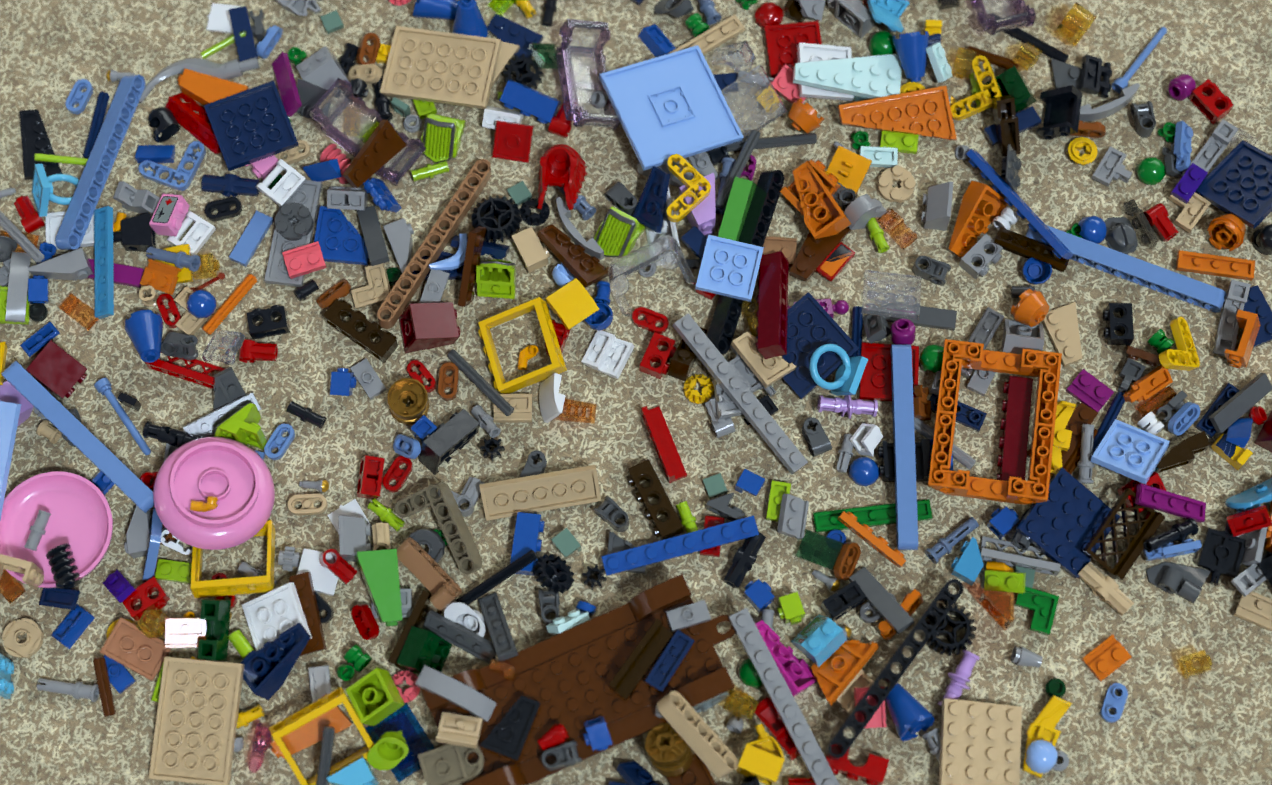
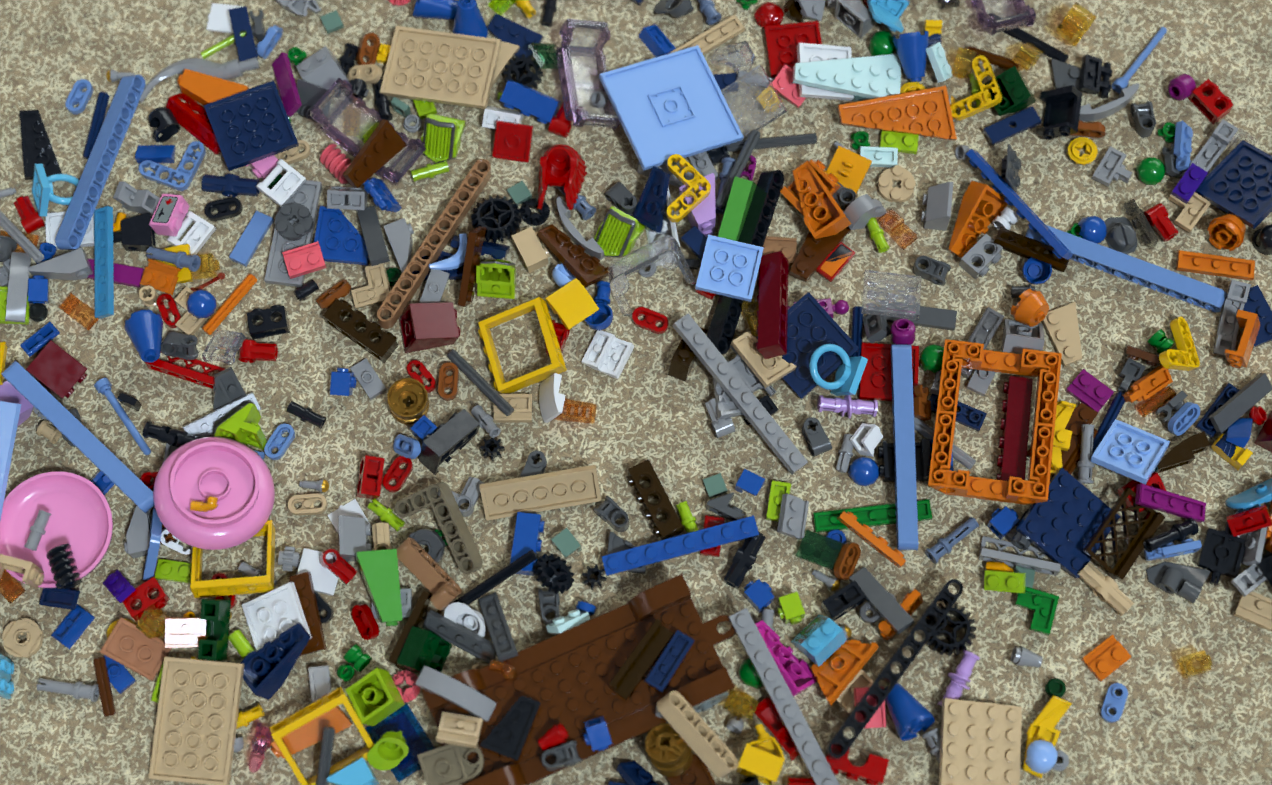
(60, 159): lime bar -> none
(323, 171): blue slope -> none
(525, 355): light orange arm -> none
(653, 354): red brick -> none
(663, 443): red fence -> none
(688, 615): light grey plate -> none
(693, 395): yellow gear -> none
(696, 24): green wheel -> none
(804, 117): orange cone -> none
(970, 563): dark azure slope -> none
(999, 606): clear orange slope -> none
(1006, 123): dark brown slope -> none
(1122, 324): black brick -> none
(1150, 423): white wheel -> none

